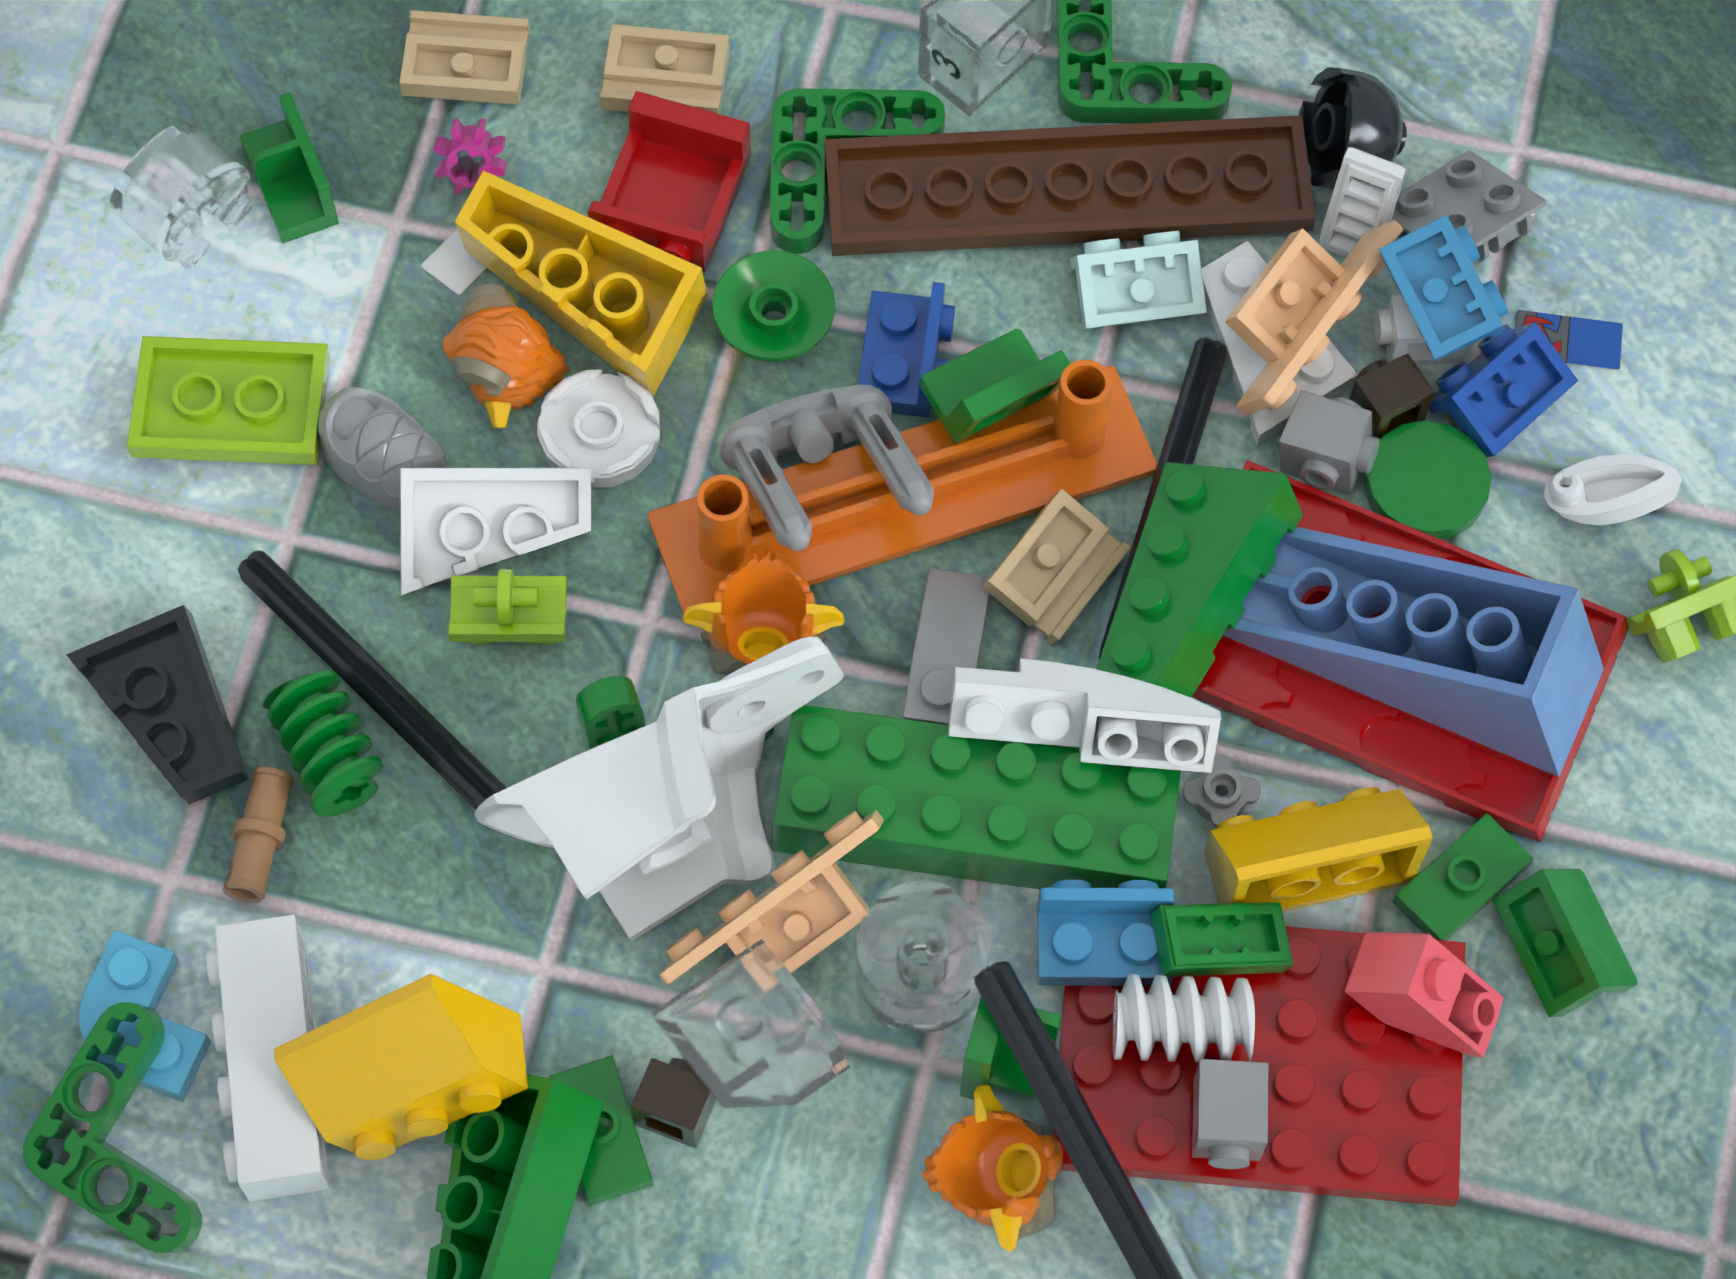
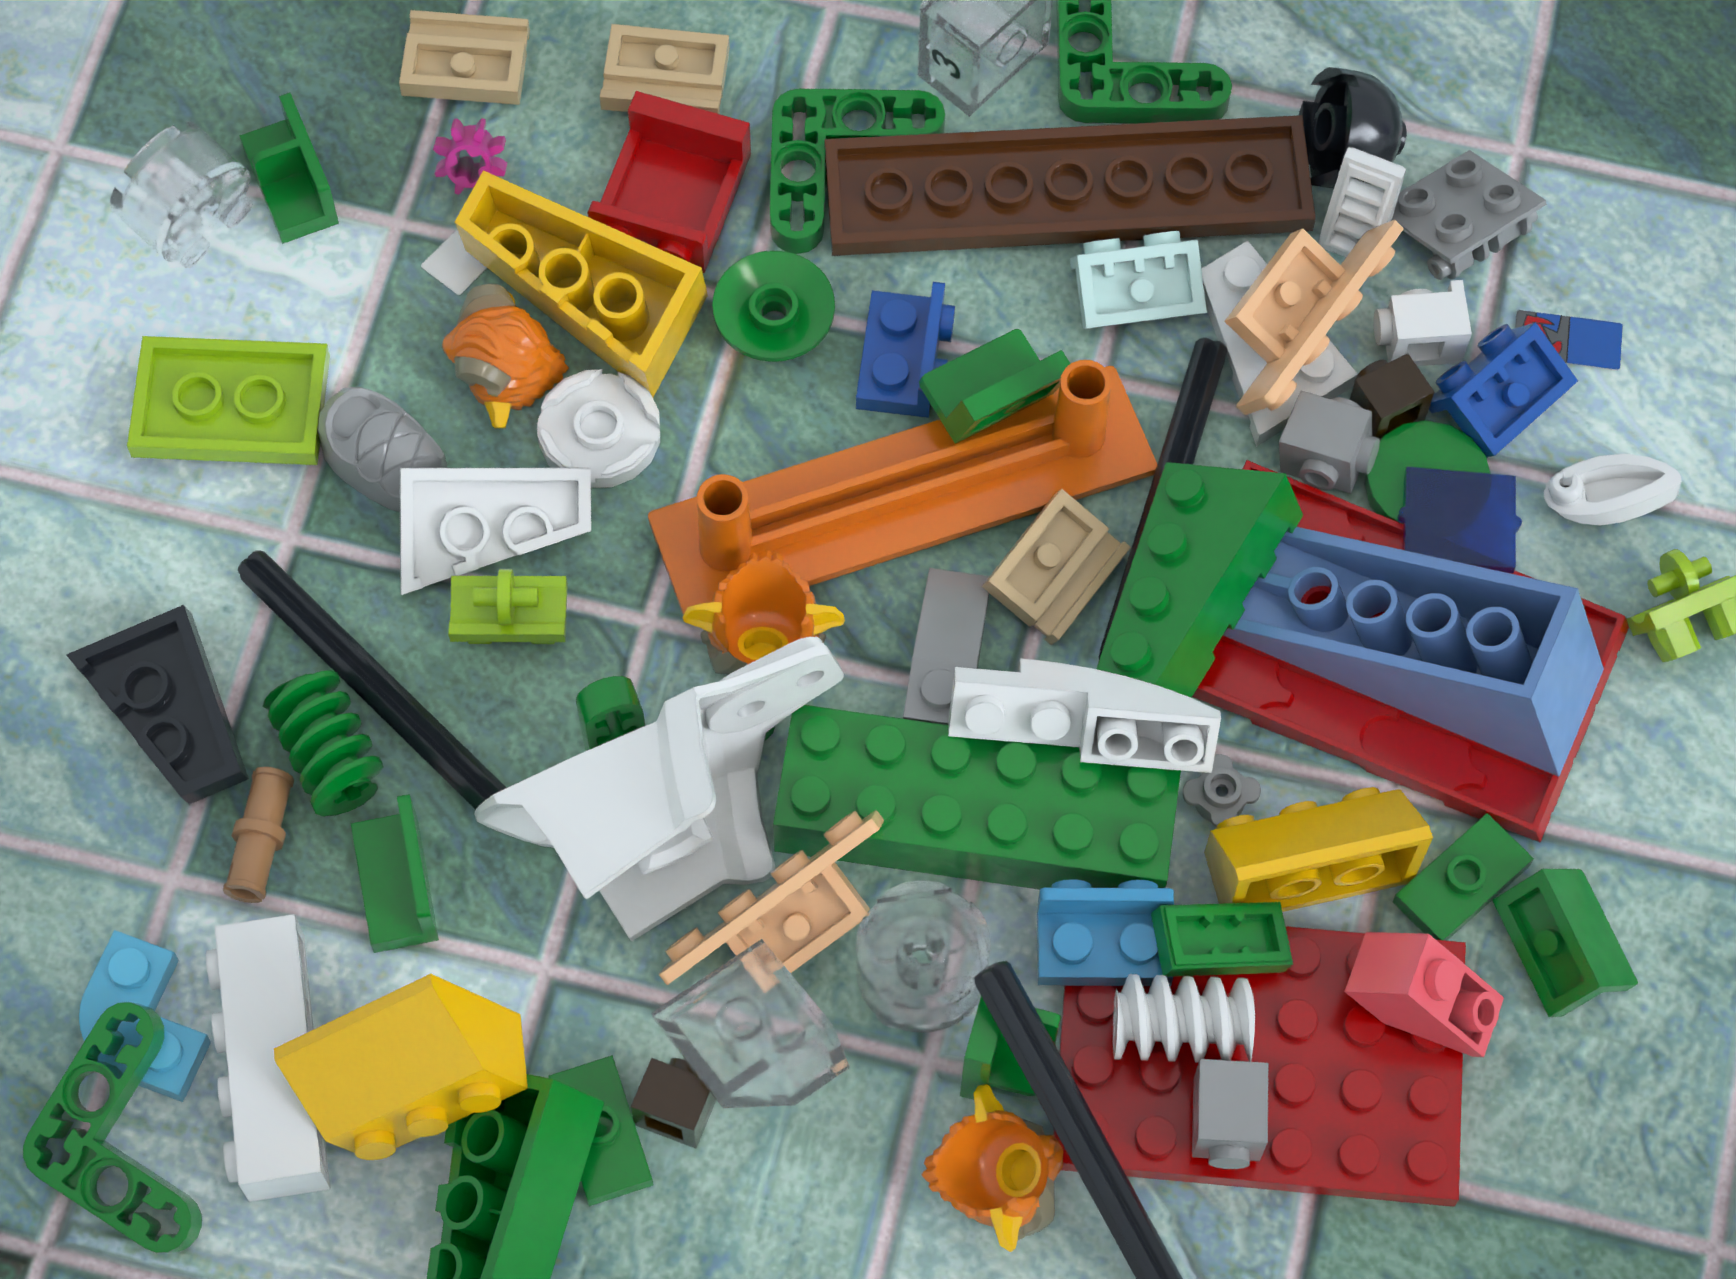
(394, 879): none -> green panel
(810, 427): light grey piece -> none
(1442, 287): dark azure bracket -> none
(1461, 517): none -> clear blue piece

